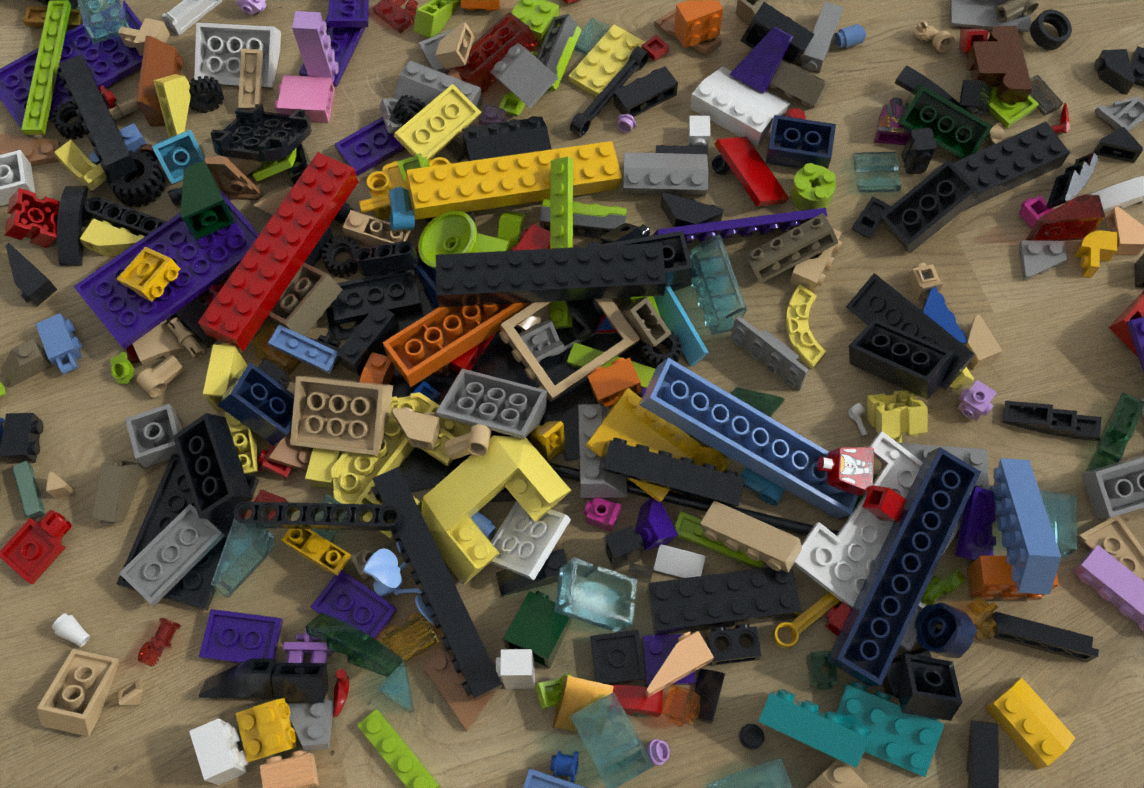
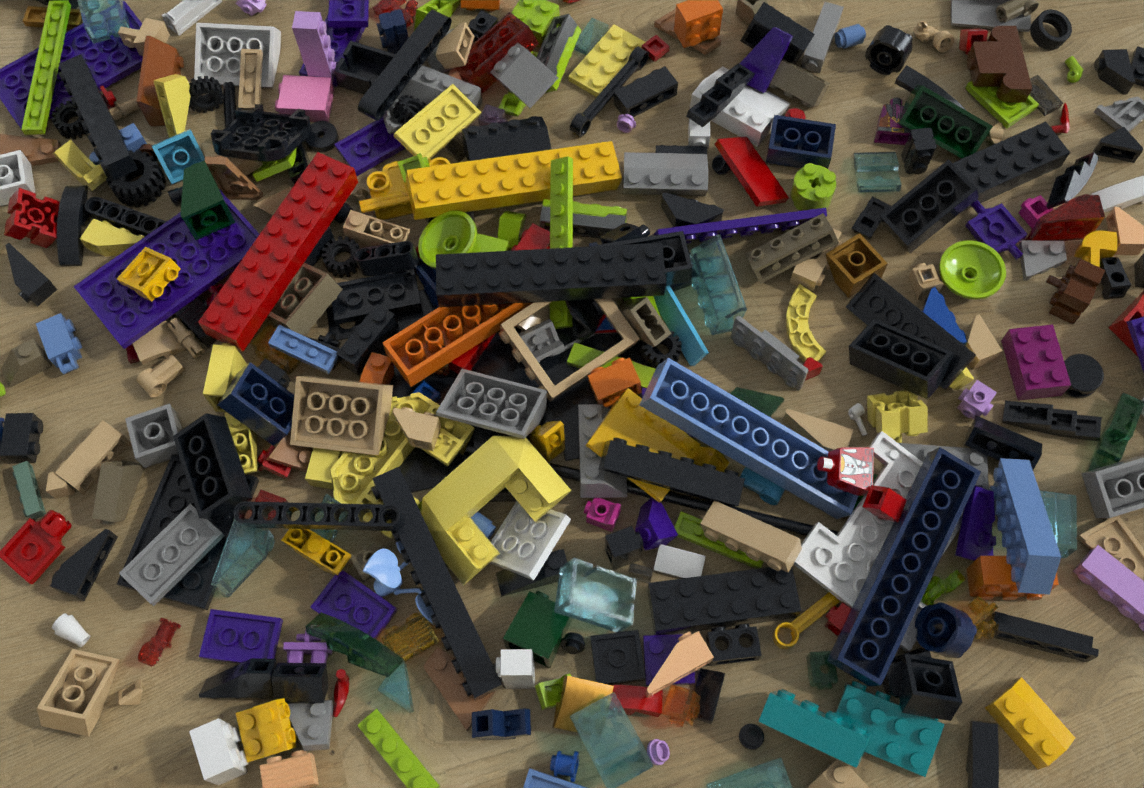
(81, 569): none -> black slope
(84, 464): none -> tan brick
(122, 369): lime animal -> none
(229, 103): none -> black axle
(323, 144): none -> black piece
(360, 193): none -> tan hand
(363, 64): none -> black piece
(393, 29): none -> dark blue brick
(401, 215): dark azure piece -> none
(404, 65): none -> black beam
(471, 443): tan piece -> none
(481, 24): none -> black brick
(501, 724): none -> dark blue brick
(573, 643): none -> black plate
(720, 95): none -> black slope
(813, 366): none -> red slope
(821, 432): none -> tan slope
(854, 264): none -> pearl gold slope
(889, 50): none -> black brick
(975, 96): black brick -> none
(978, 262): none -> lime dish
(996, 228): none -> dark purple plate
(1001, 442): none -> black brick
(1035, 362): none -> magenta brick
(1074, 290): none -> reddish brown brick
(1075, 70): none -> lime arm
(1084, 374): none -> black head
(1115, 279): none -> black leg

